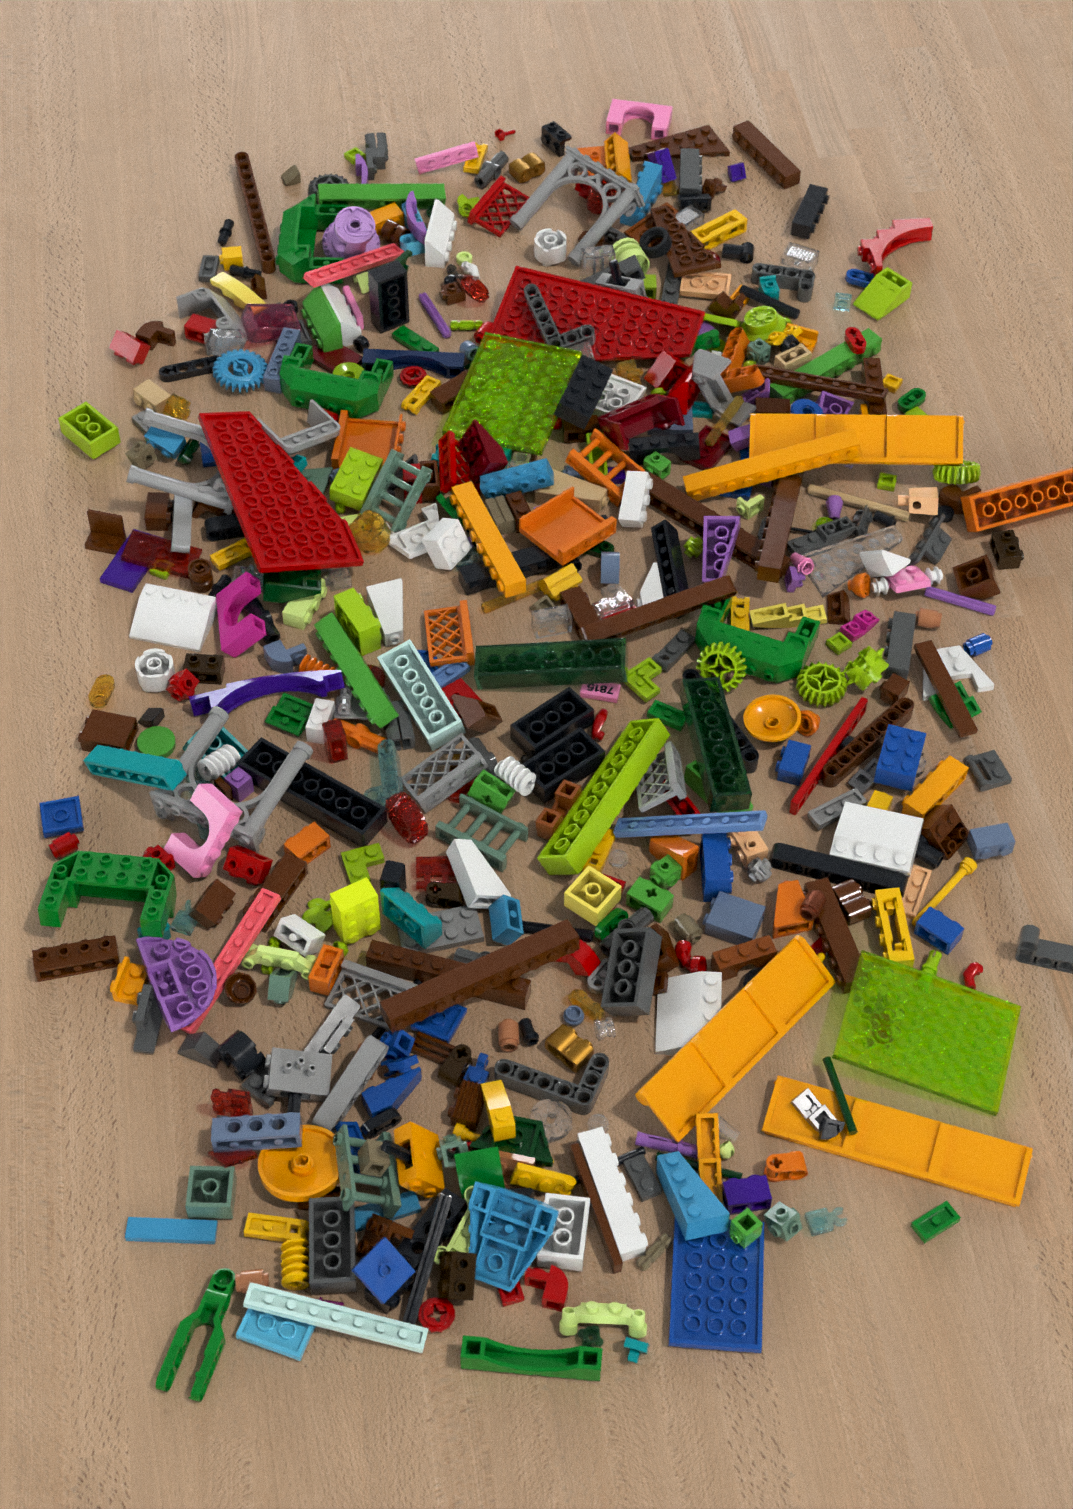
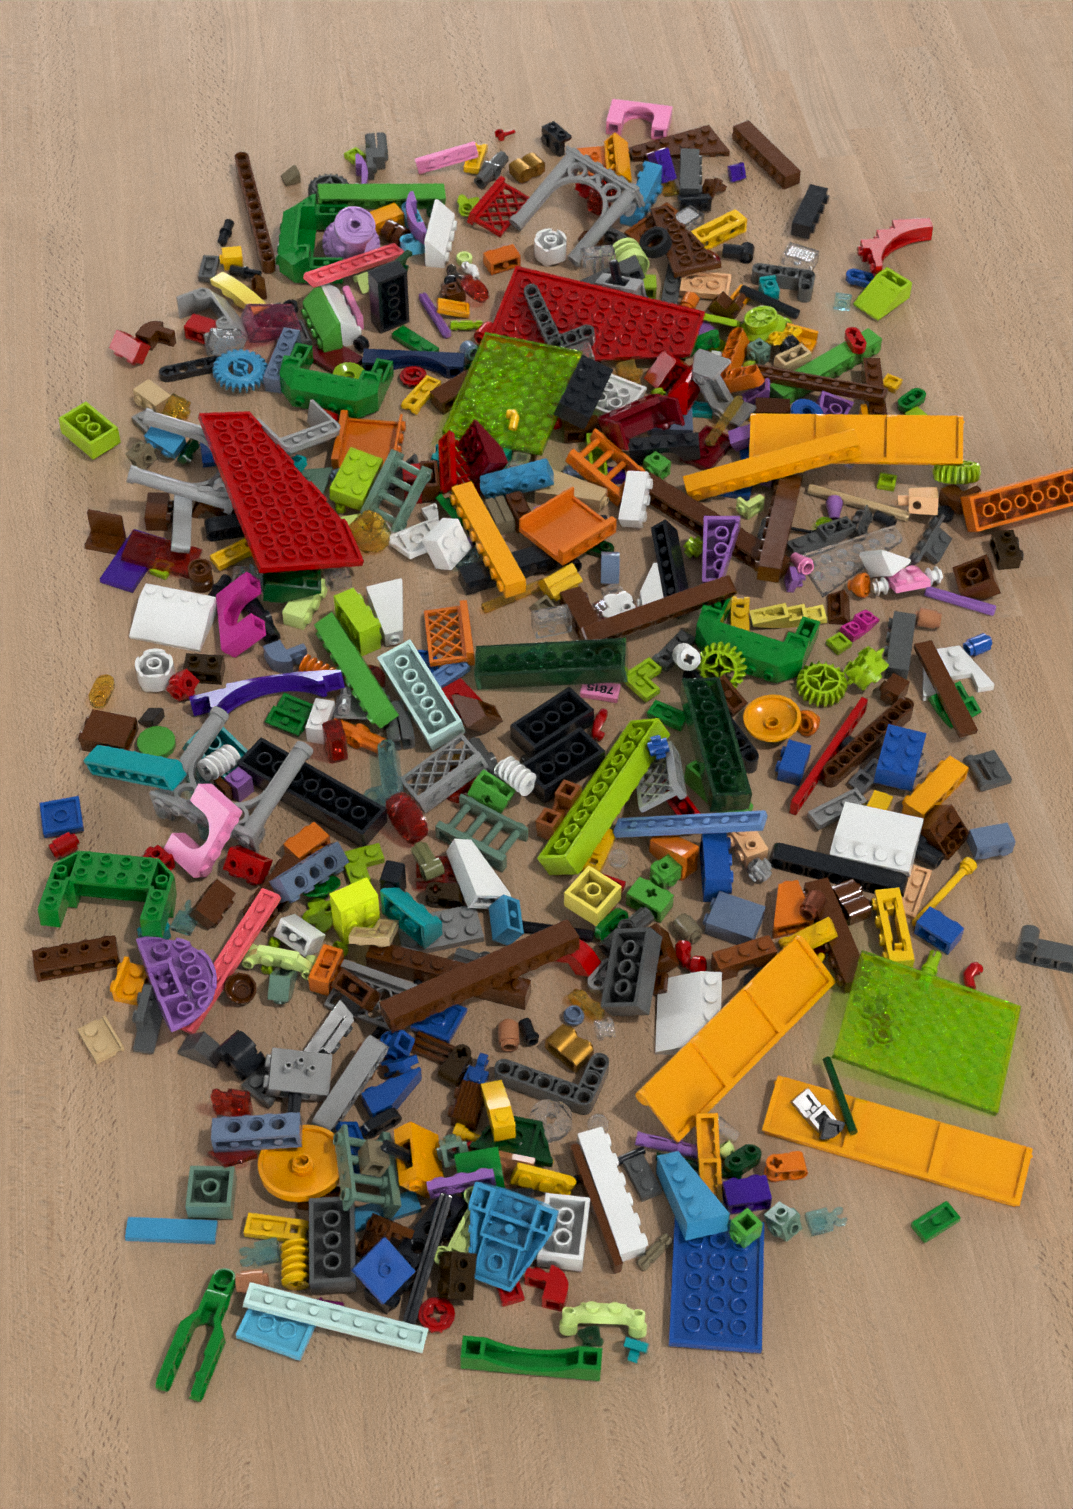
(100, 1039): none -> tan plate
(263, 1253): none -> clear light blue plate
(285, 883): none -> sand blue brick
(324, 889): none -> green dish
(356, 989): none -> reddish brown brick
(380, 935): none -> tan plate
(428, 865): none -> olive piece
(452, 308): none -> light orange tile
(459, 1182): none -> medium lavender plate
(501, 259): none -> orange brick
(514, 419): none -> yellow arm
(618, 604): none -> white plate
(658, 747): none -> blue gear
(690, 300): none -> orange brick
(693, 657): none -> white piece
(733, 698): none -> reddish brown slope
(745, 1158): none -> dark green plate
(815, 934): none -> yellow plate

